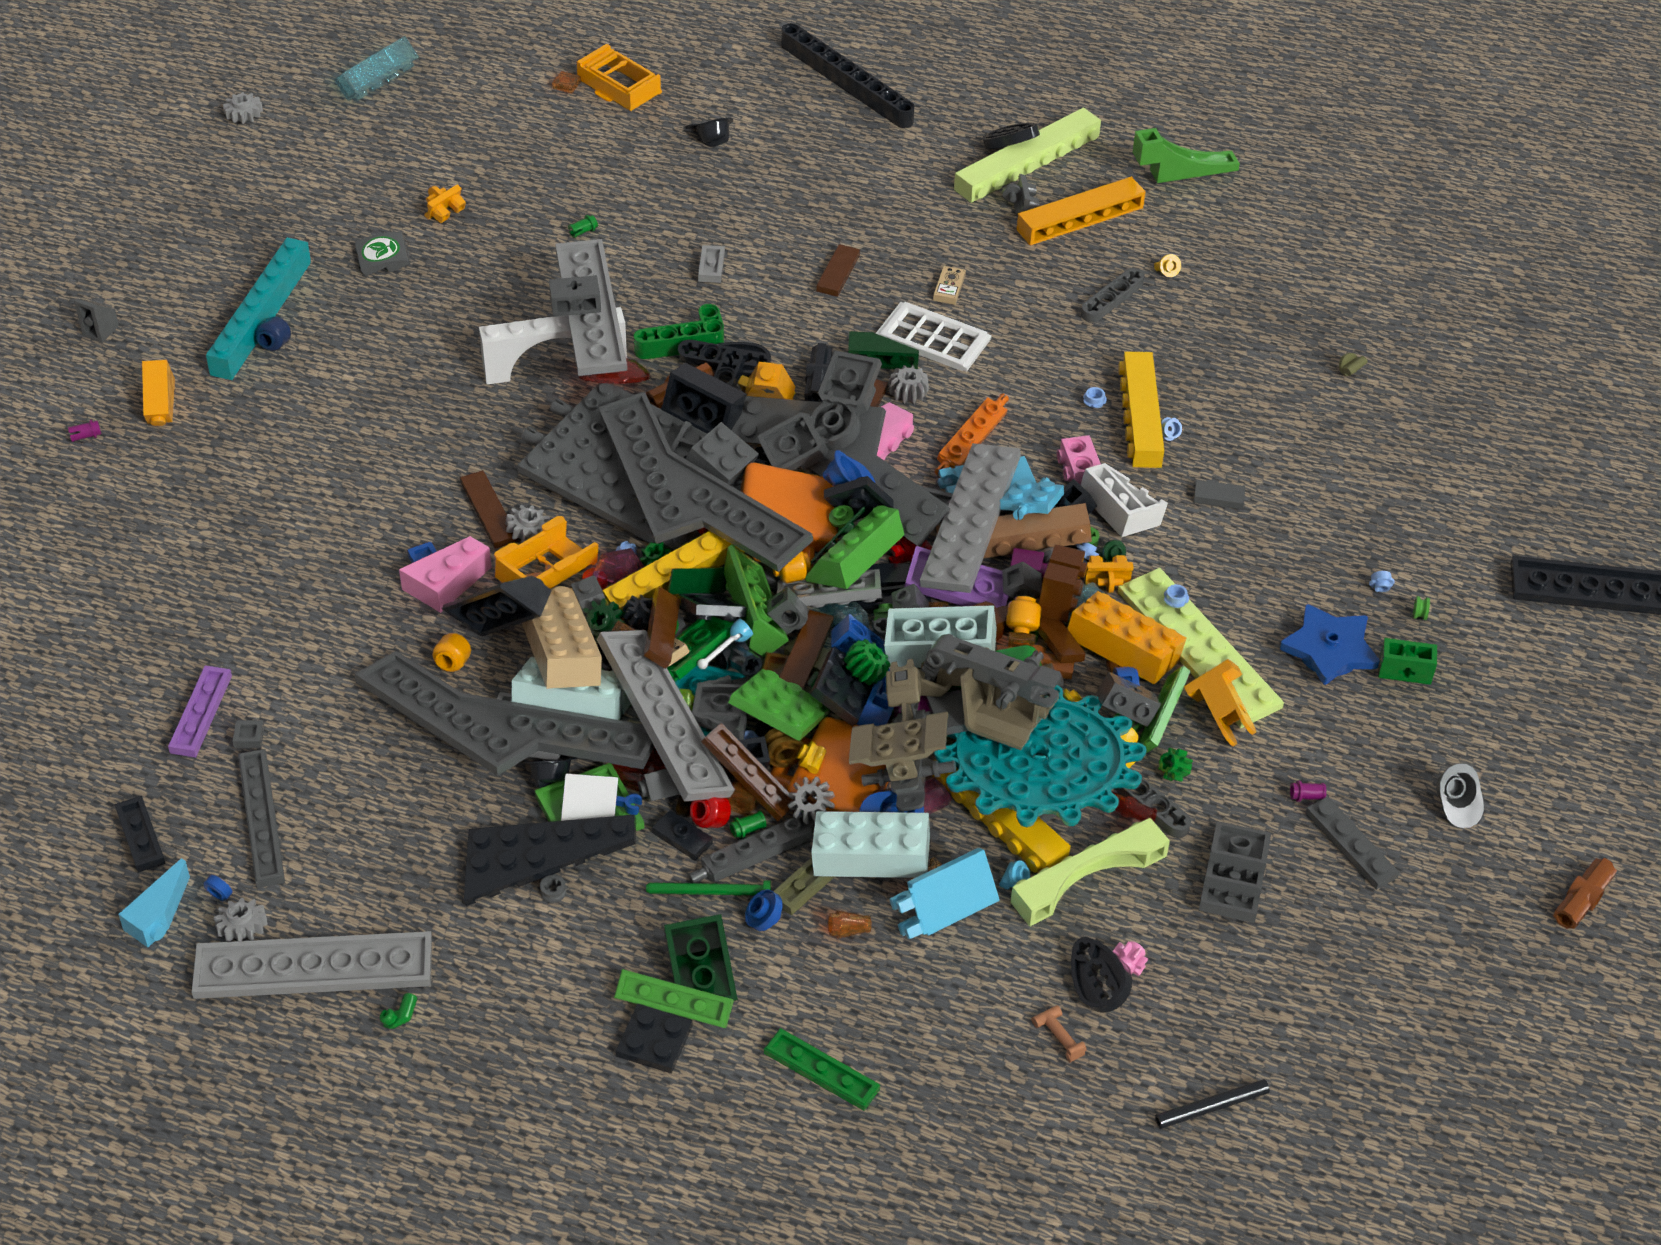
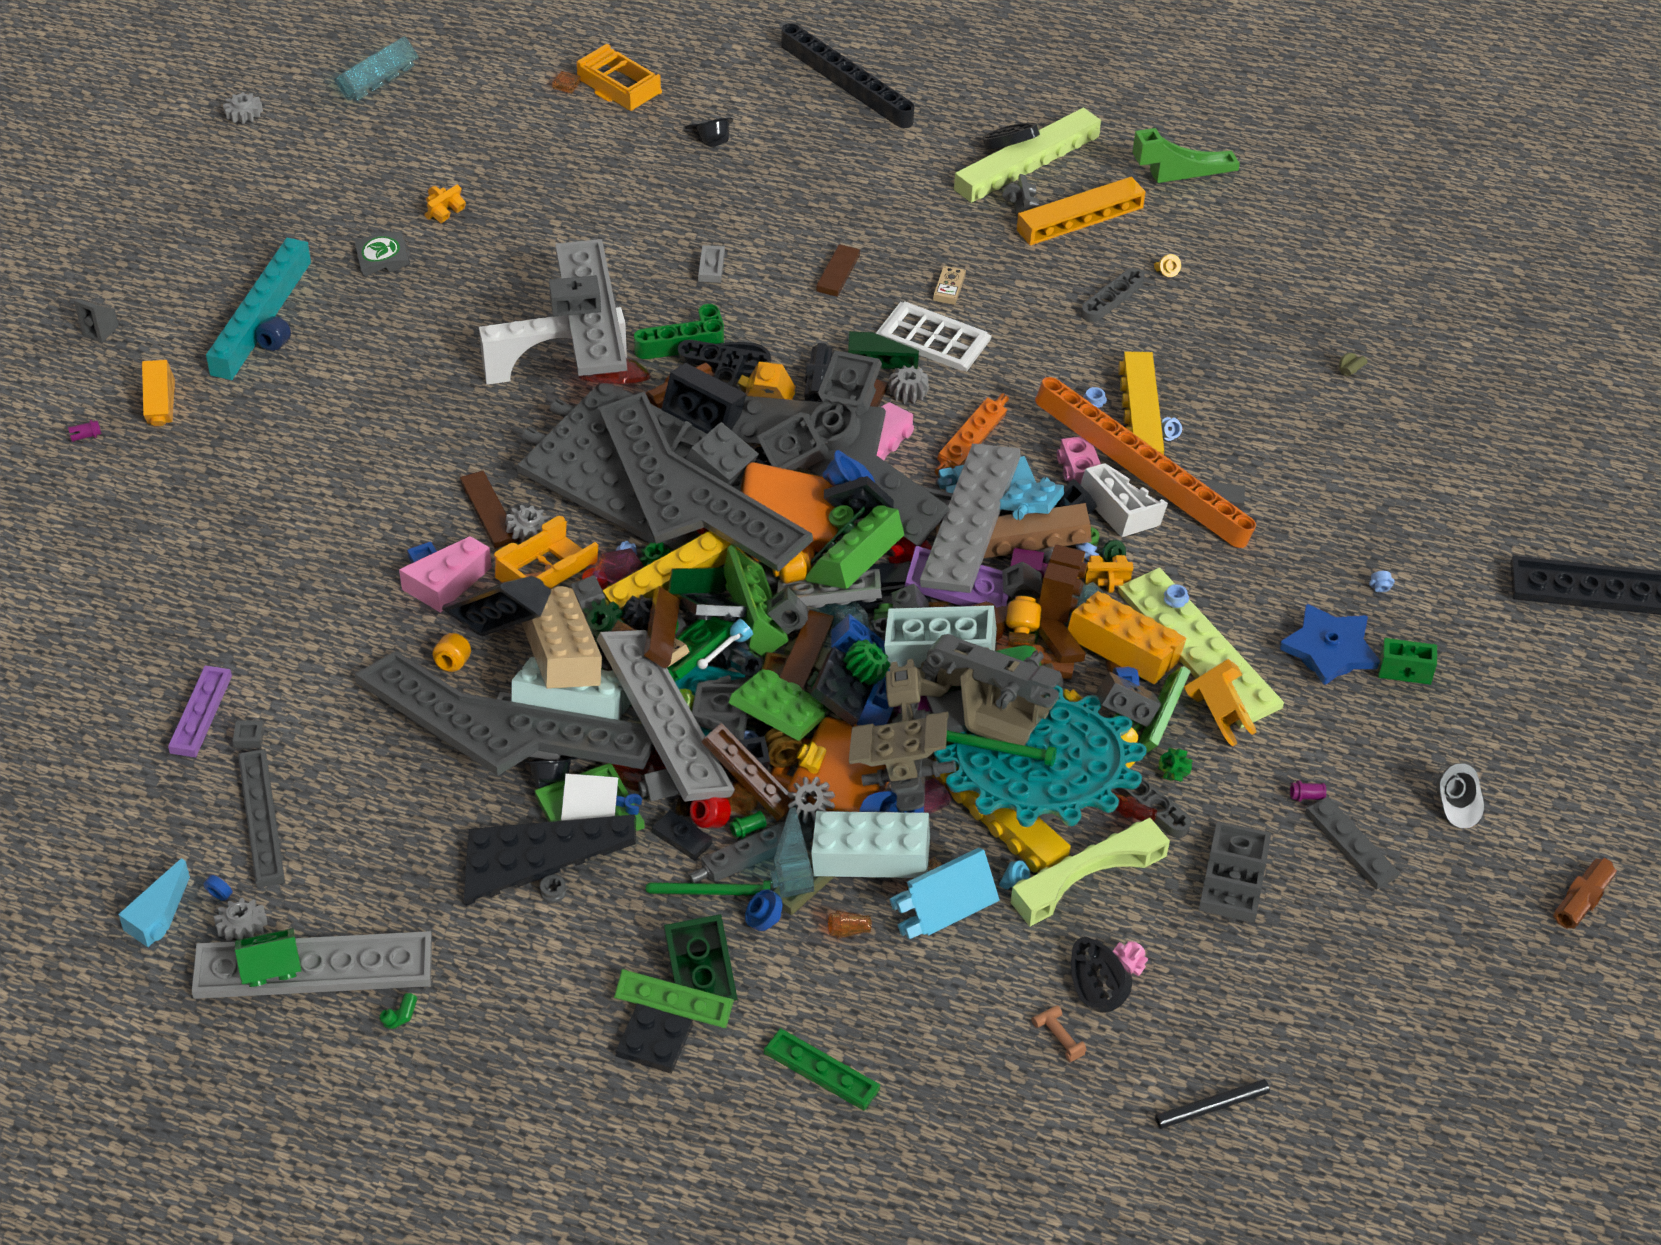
(139, 834): black plate -> none
(268, 957): none -> green slope
(583, 226): green pin -> none
(791, 861): none -> clear light blue slope
(1026, 751): none -> green bar
(1145, 462): none -> orange beam
(1421, 608): bright green bush -> none

